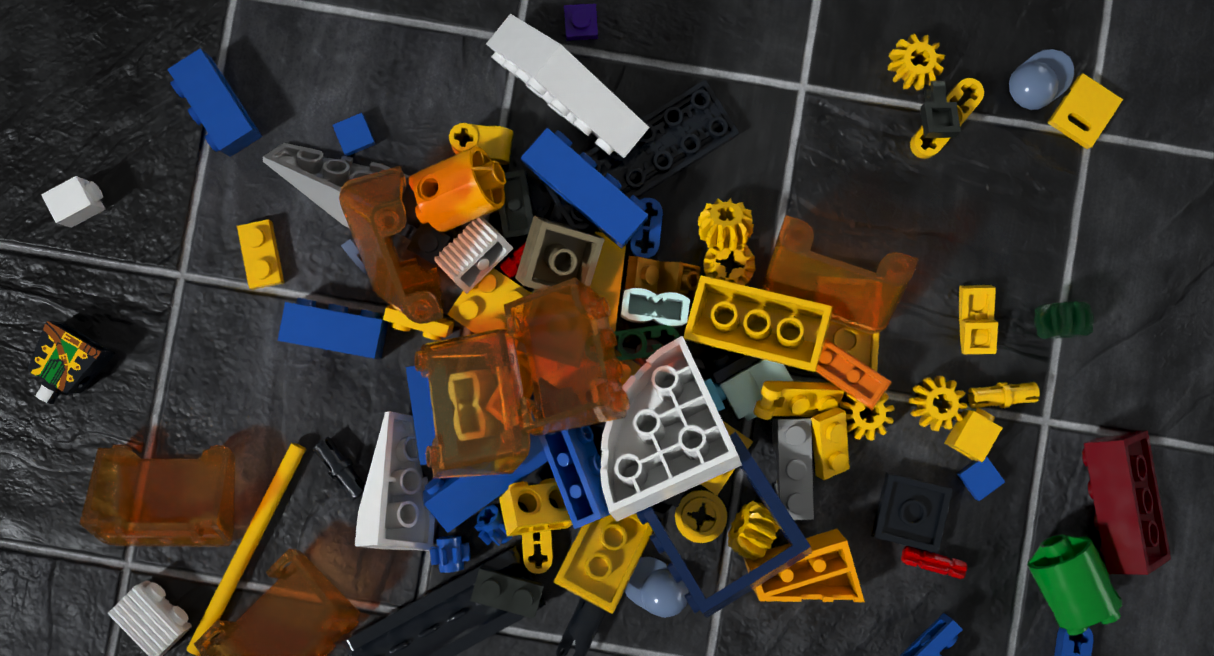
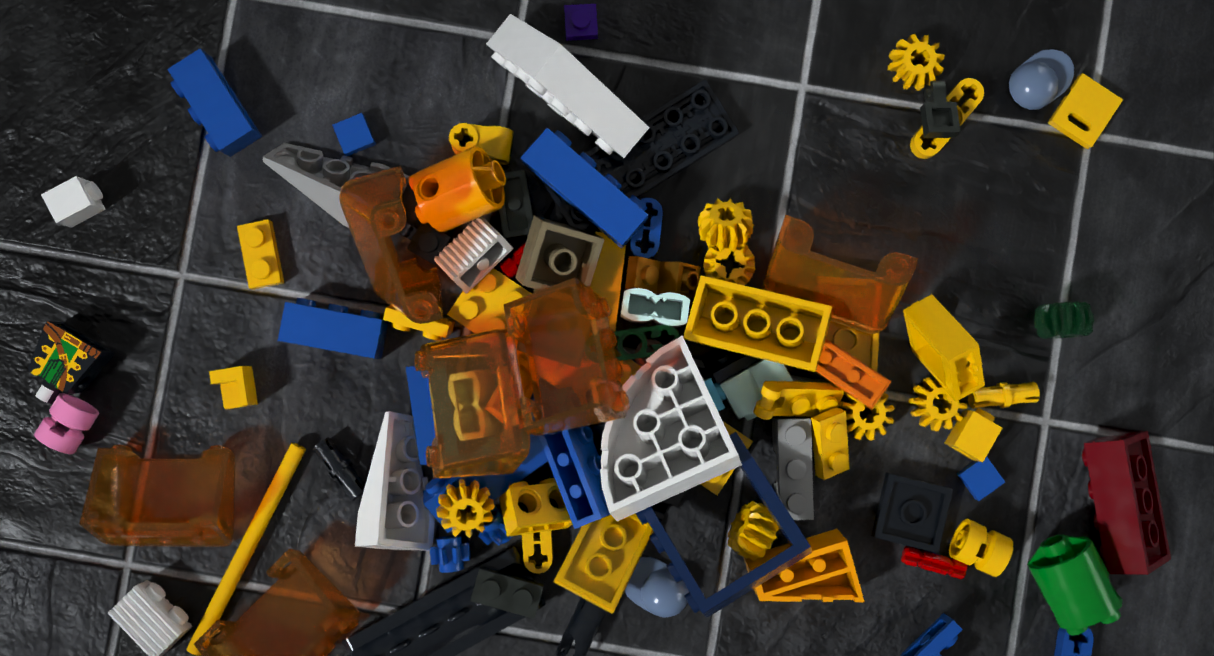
(76, 417): none -> bright pink wheel
(236, 386): none -> yellow panel
(352, 251): sand blue tile -> none
(472, 516): none -> yellow gear
(710, 528): yellow gear -> none
(944, 347): none -> yellow window
(977, 320): yellow slope -> none
(986, 550): none -> yellow wheel

